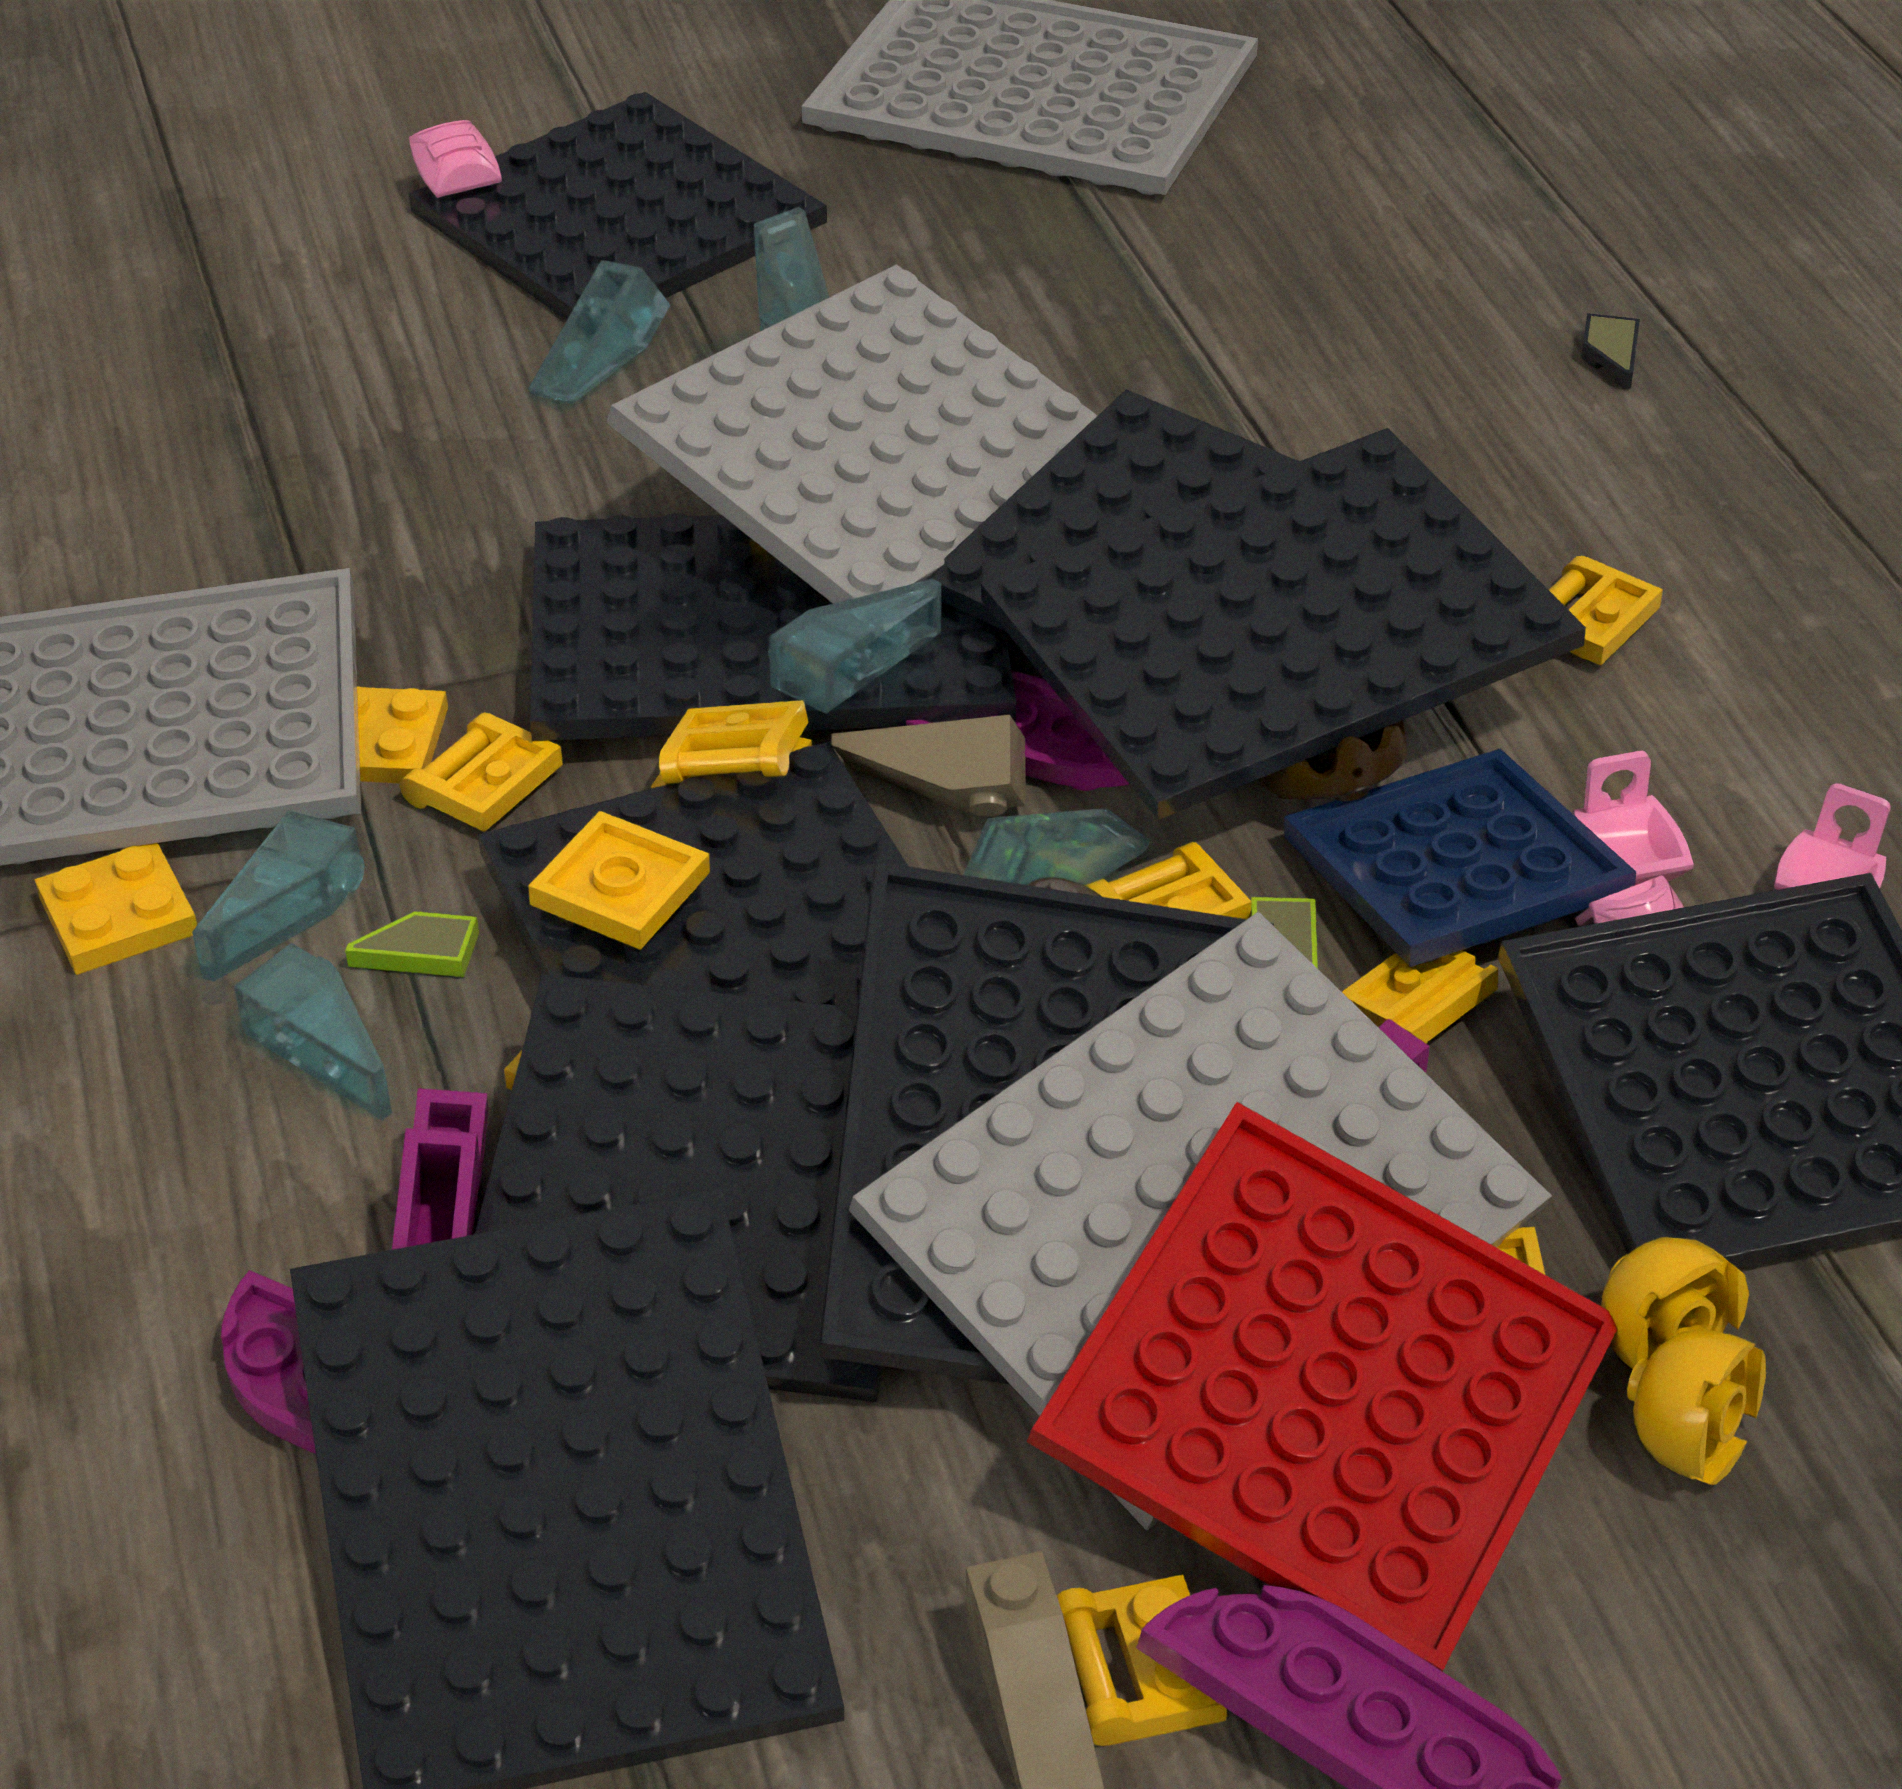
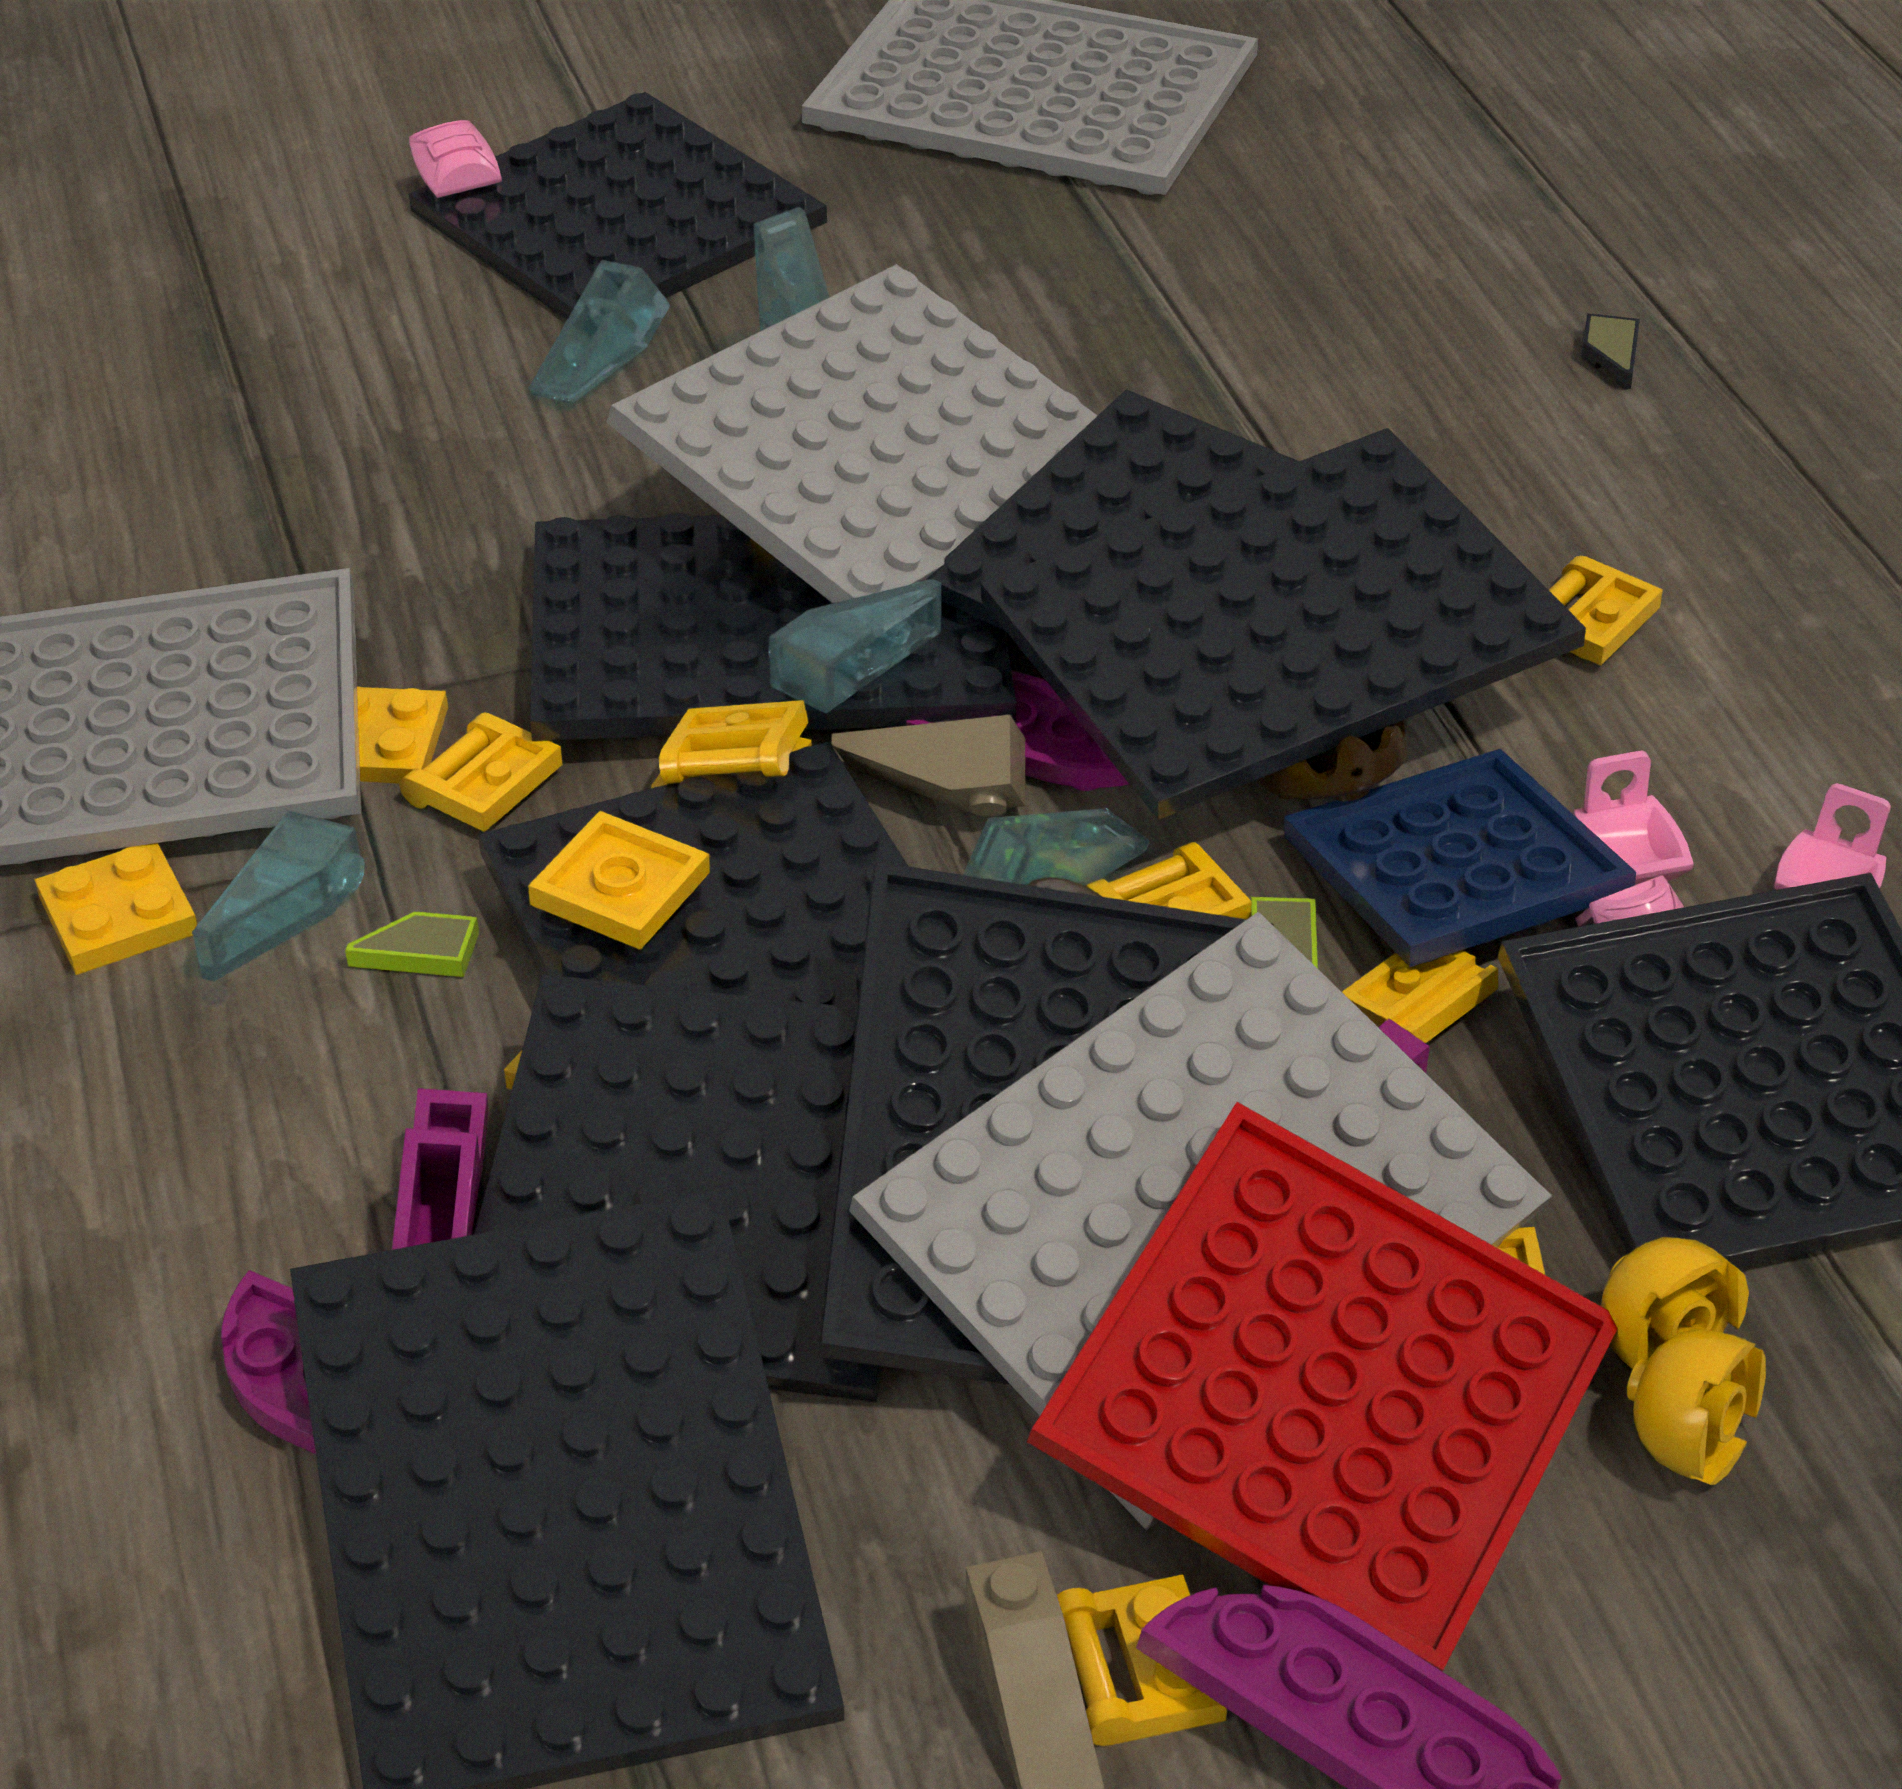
(309, 1019): clear light blue slope -> none

